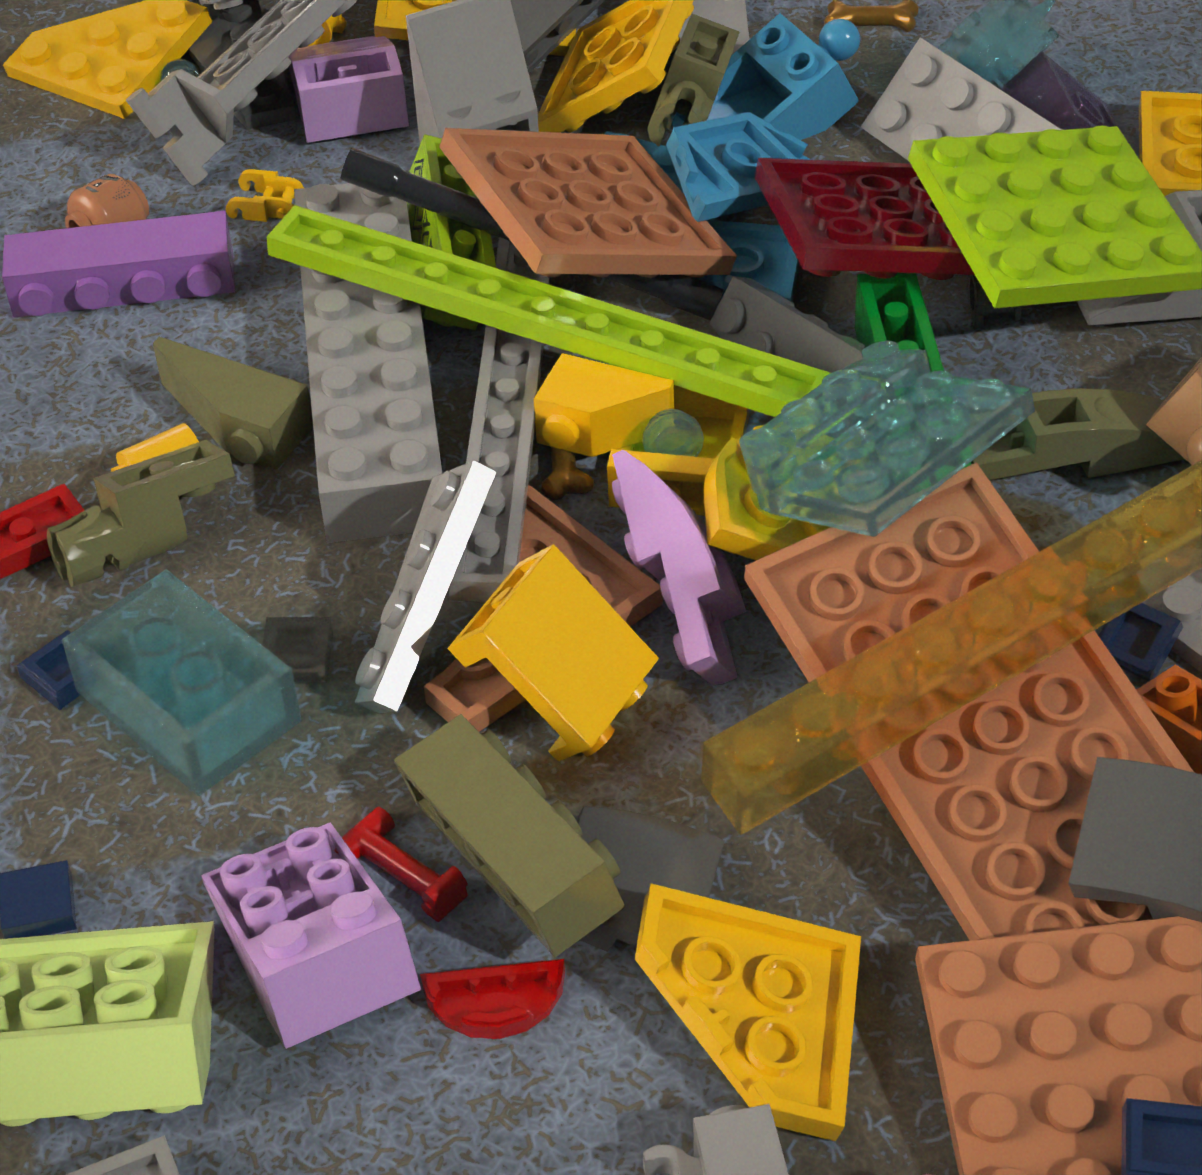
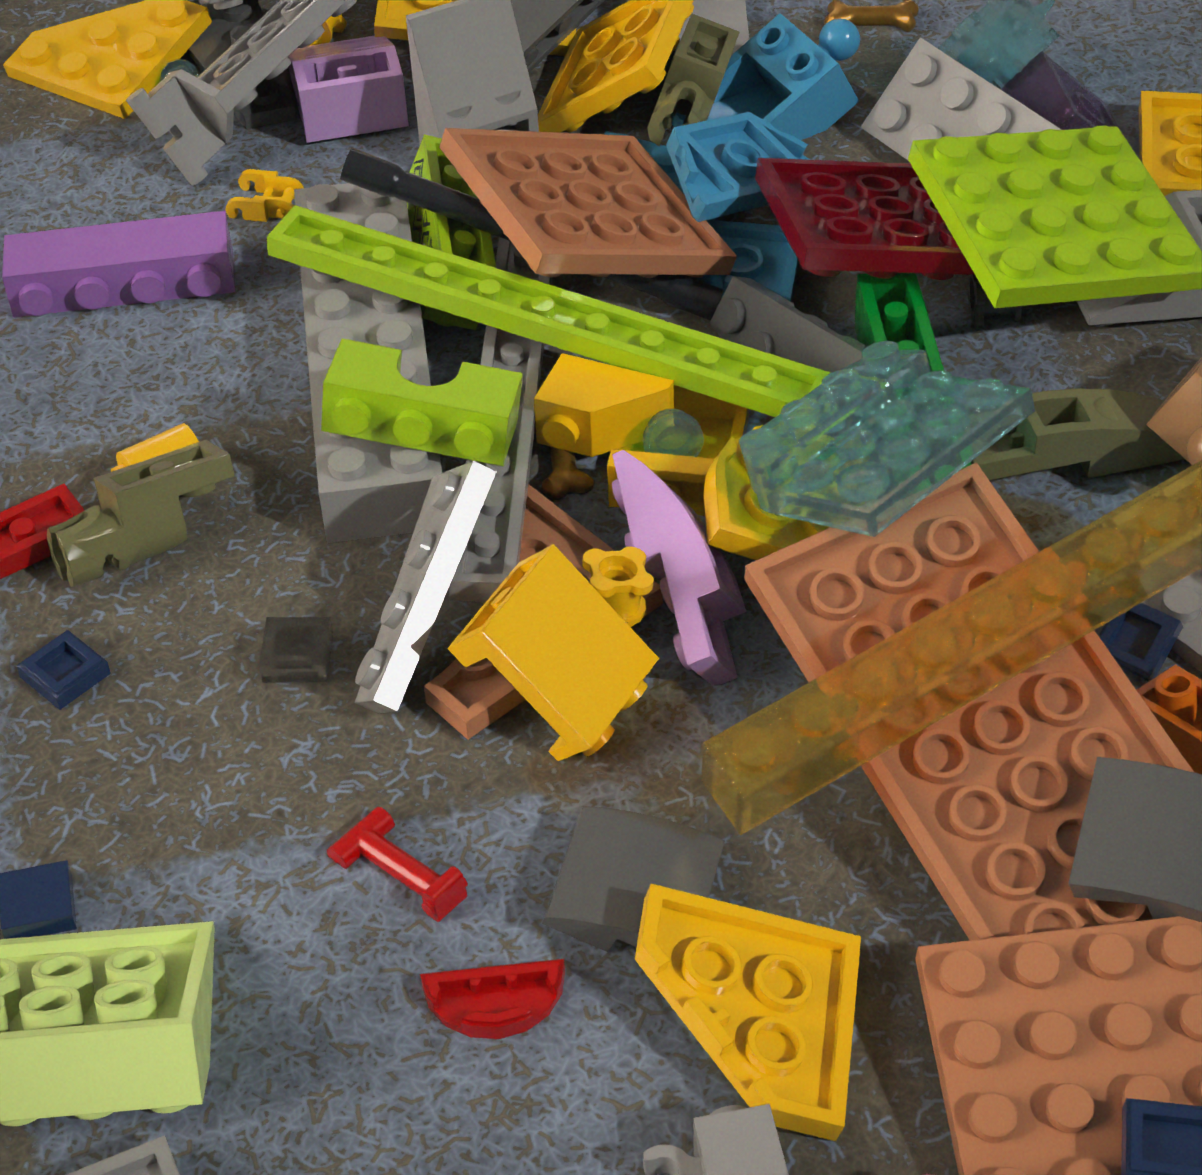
(106, 202): nougat head -> none
(183, 681): clear light blue brick -> none
(240, 406): olive slope -> none
(312, 933): lavender slope -> none
(460, 419): none -> lime arch
(512, 834): olive brick -> none
(620, 580): none -> yellow brick

